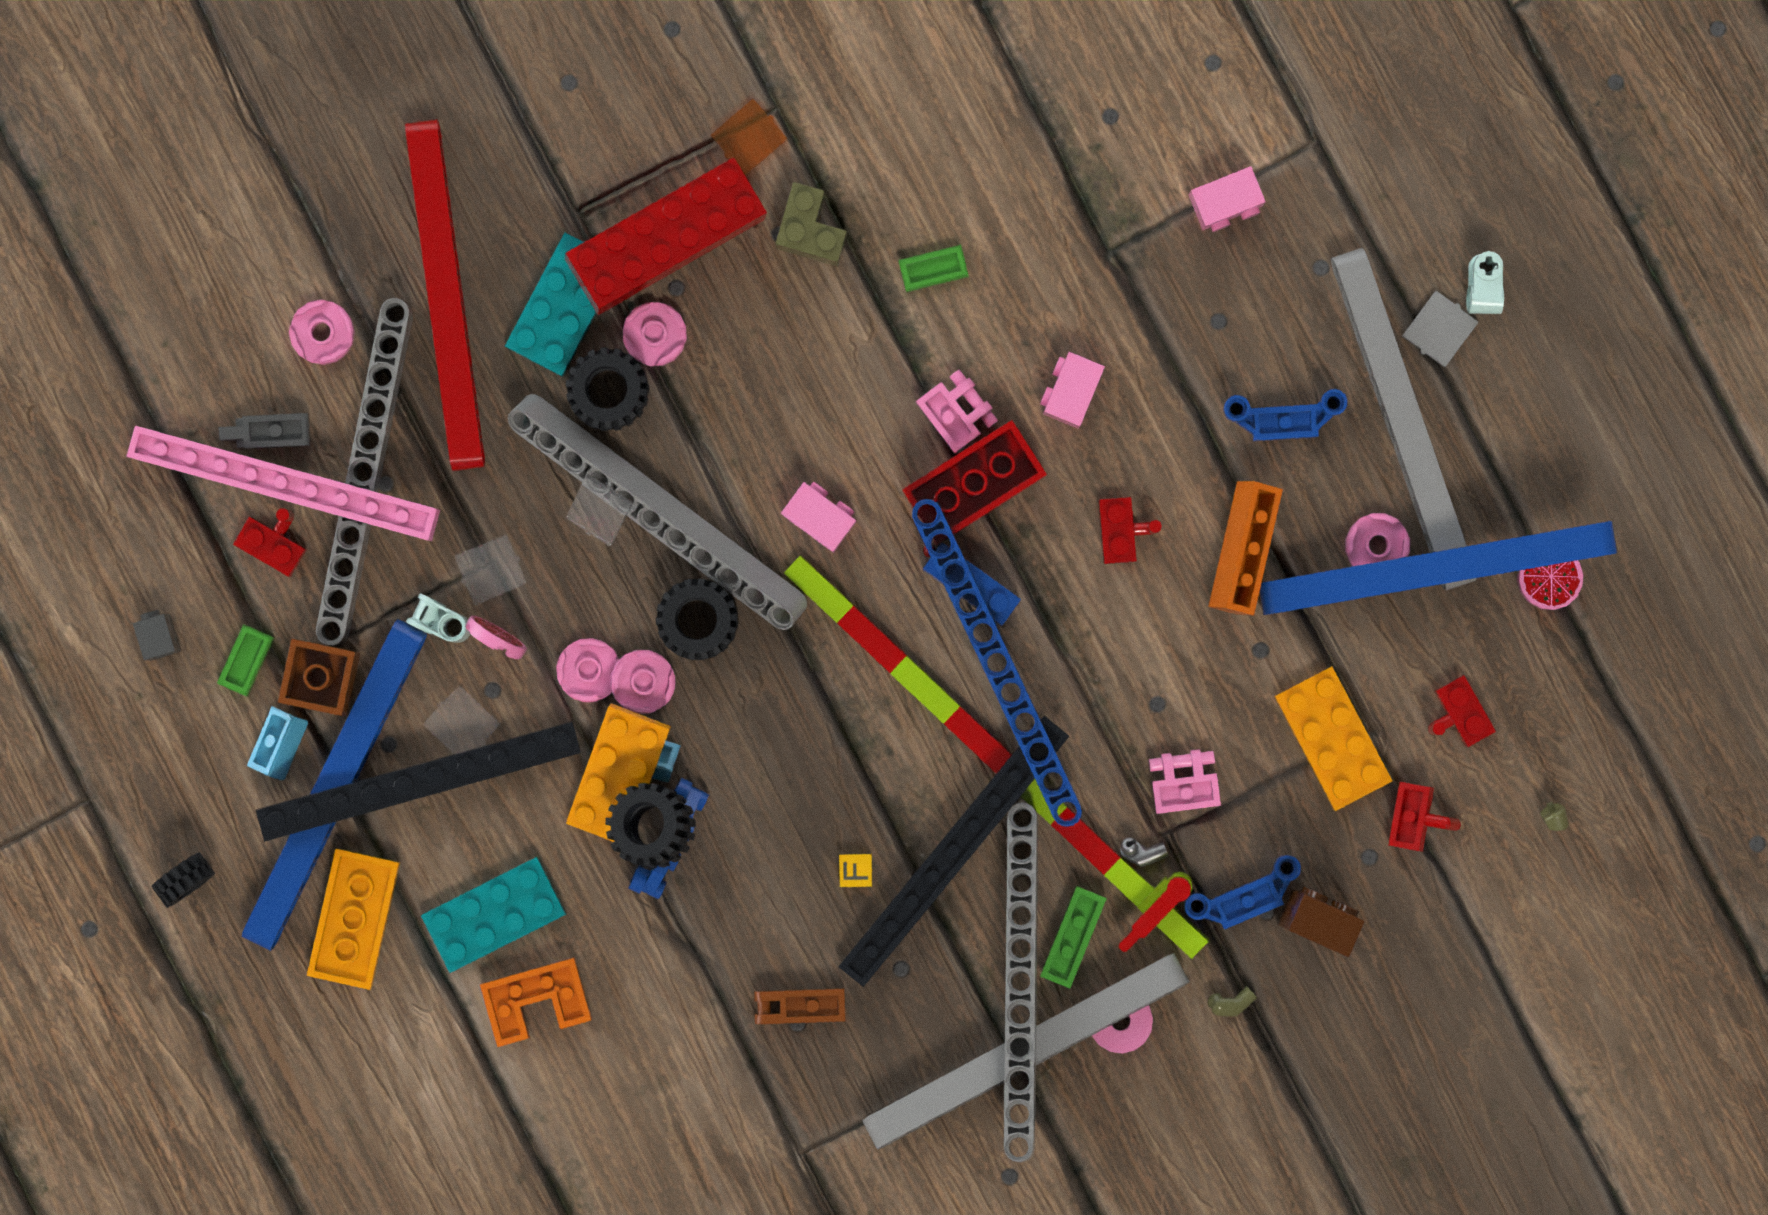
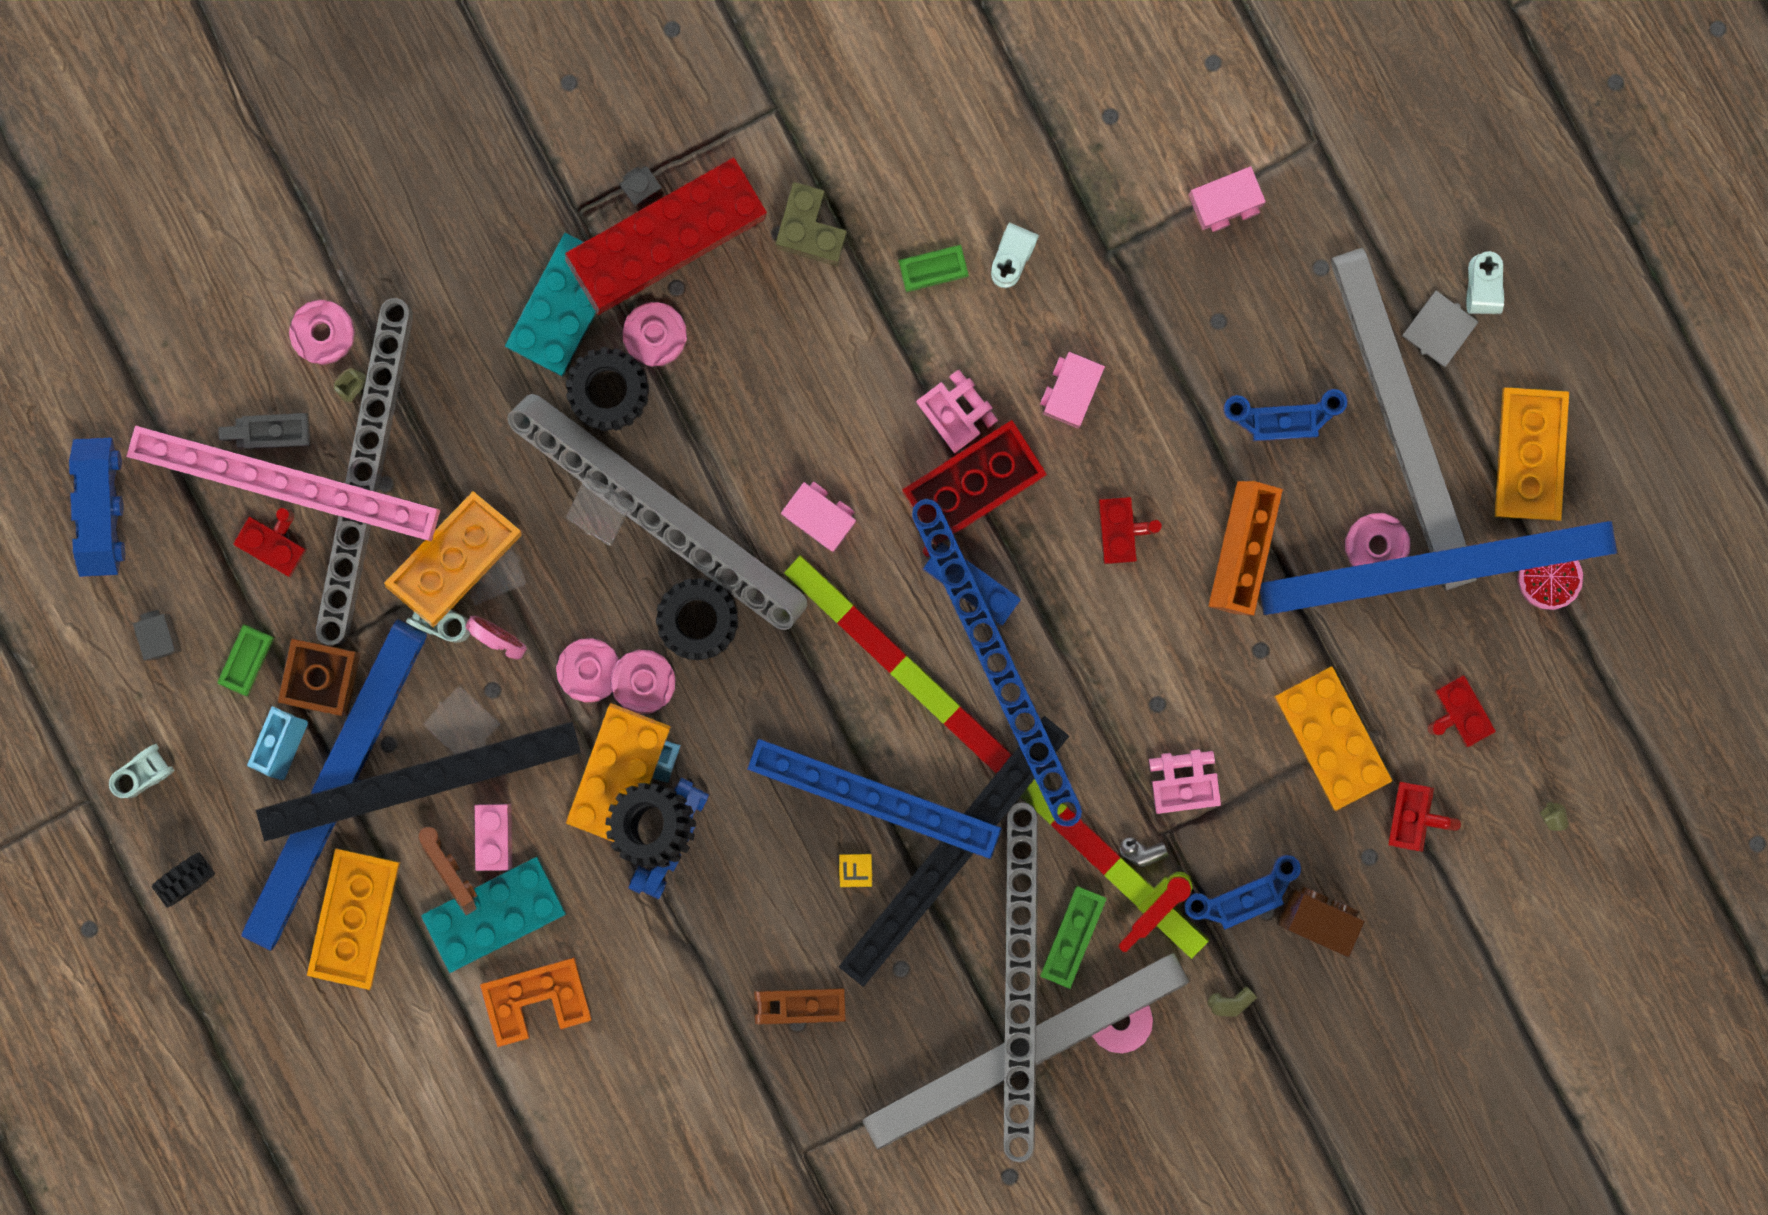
(96, 507): none -> blue brick
(142, 772): none -> light aqua piece
(350, 384): none -> olive piece
(445, 295): red beam -> none
(447, 868): none -> dark orange plate
(454, 559): none -> light orange plate
(493, 837): none -> bright pink brick
(641, 187): none -> dark grey brick
(749, 136): clear orange piece -> none
(874, 798): none -> blue plate
(1015, 251): none -> light aqua piece
(1531, 454): none -> light orange plate

